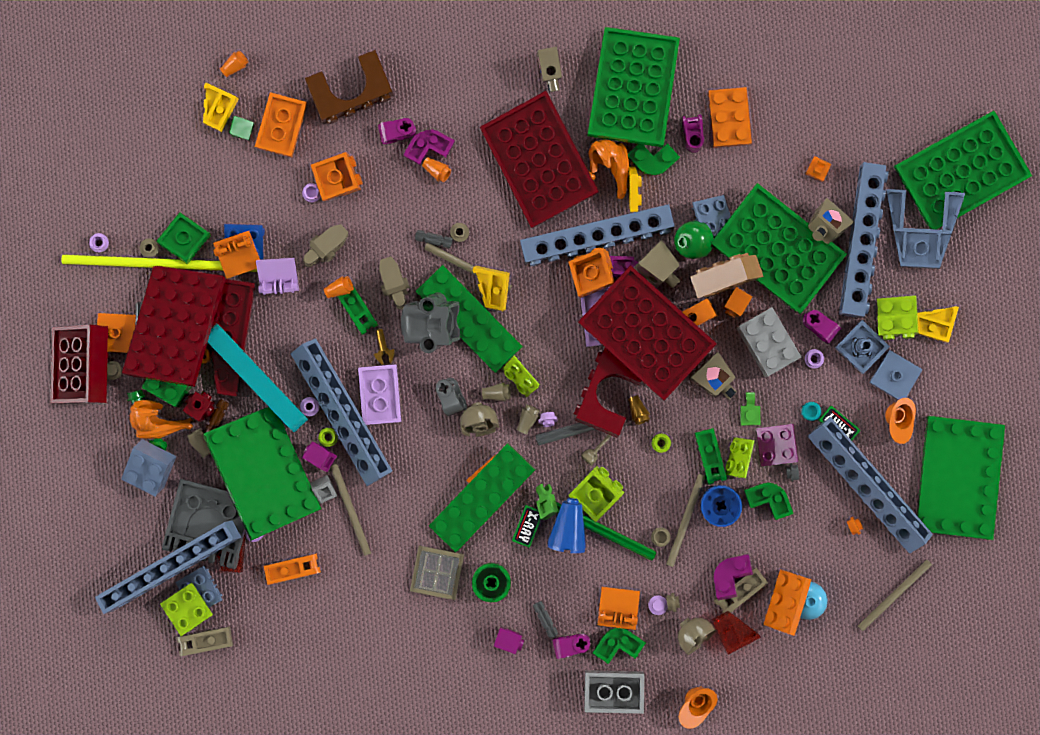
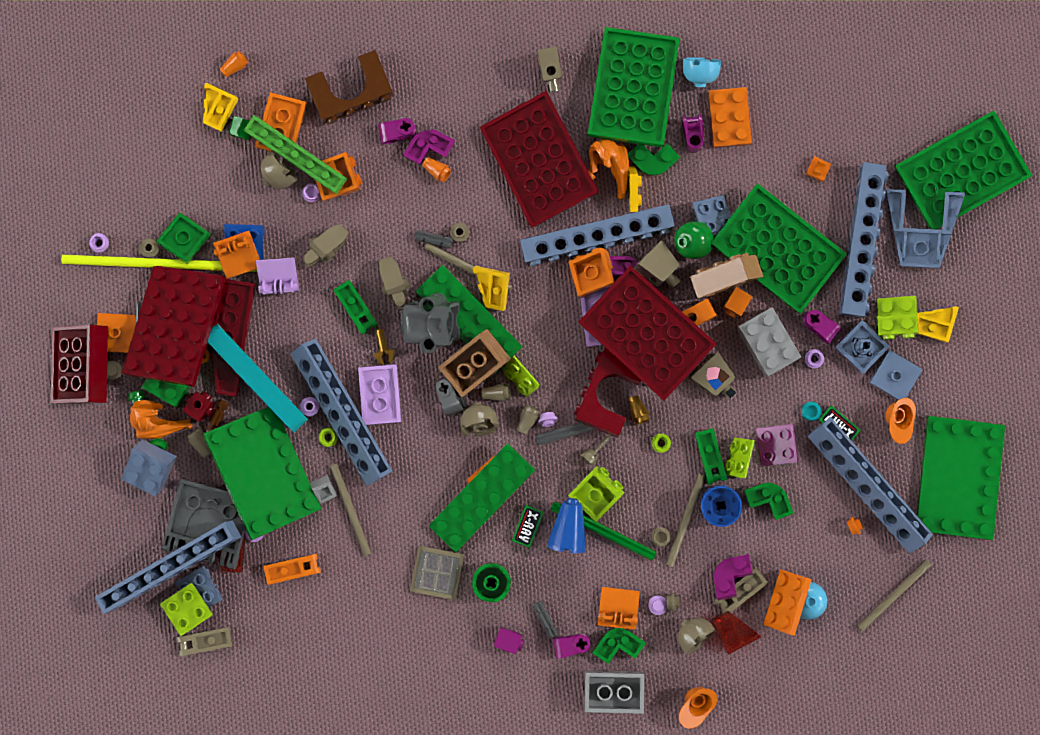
(276, 172): none -> dark tan cylinder
(295, 154): none -> bright green tile
(319, 456): magenta brick -> none
(339, 287): orange cone -> none
(474, 363): none -> medium nougat brick
(547, 504): bright green plate -> none
(701, 70): none -> medium azure cylinder
(750, 413): bright green plate -> none
(792, 472): dark grey plate -> none
(829, 222): dark tan torso -> none

